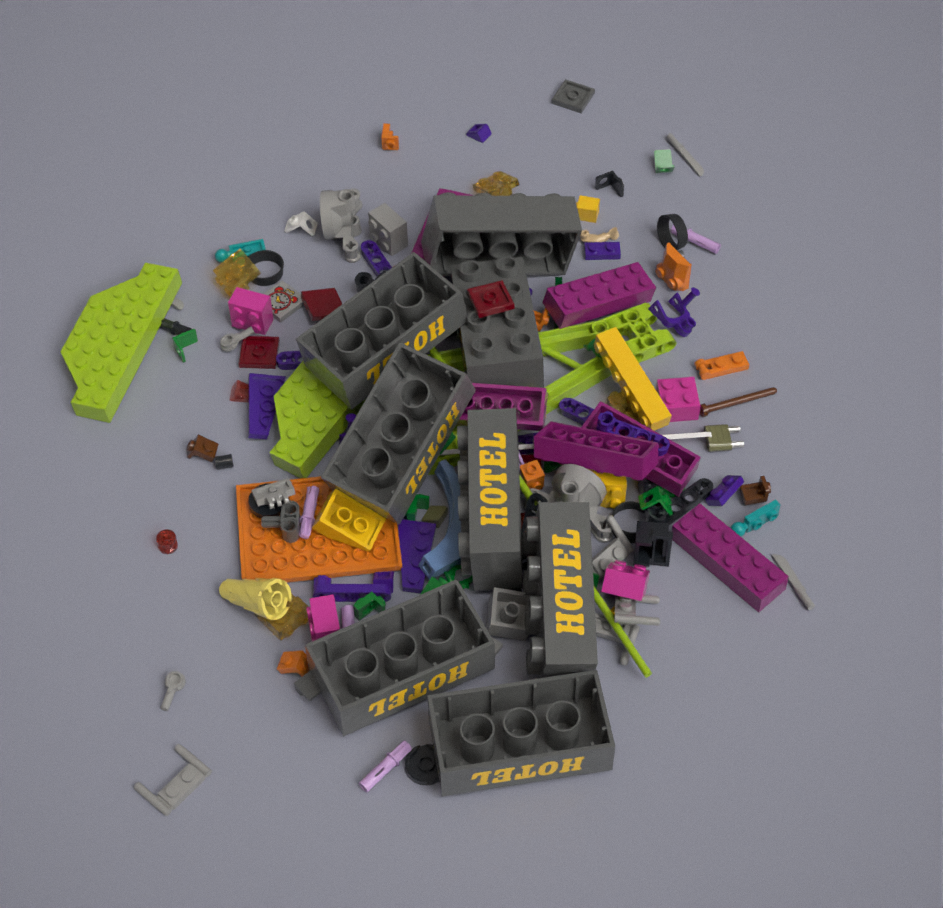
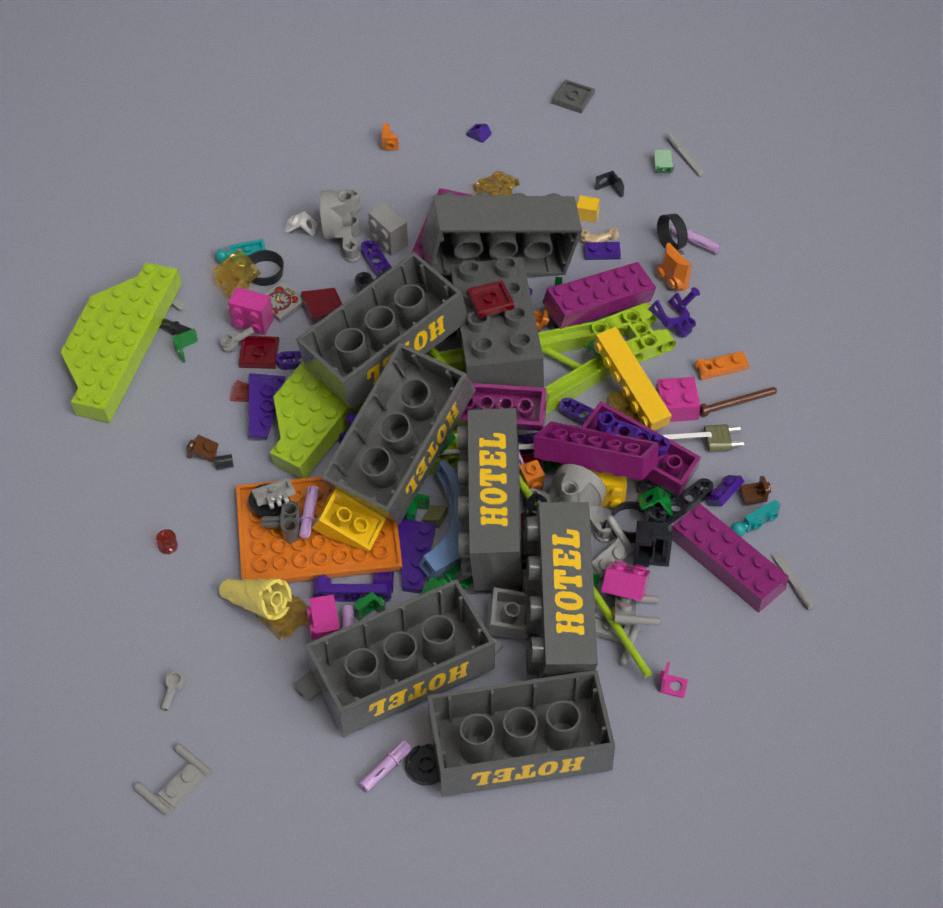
(293, 663): orange bracket -> none
(667, 679): none -> dark pink bracket

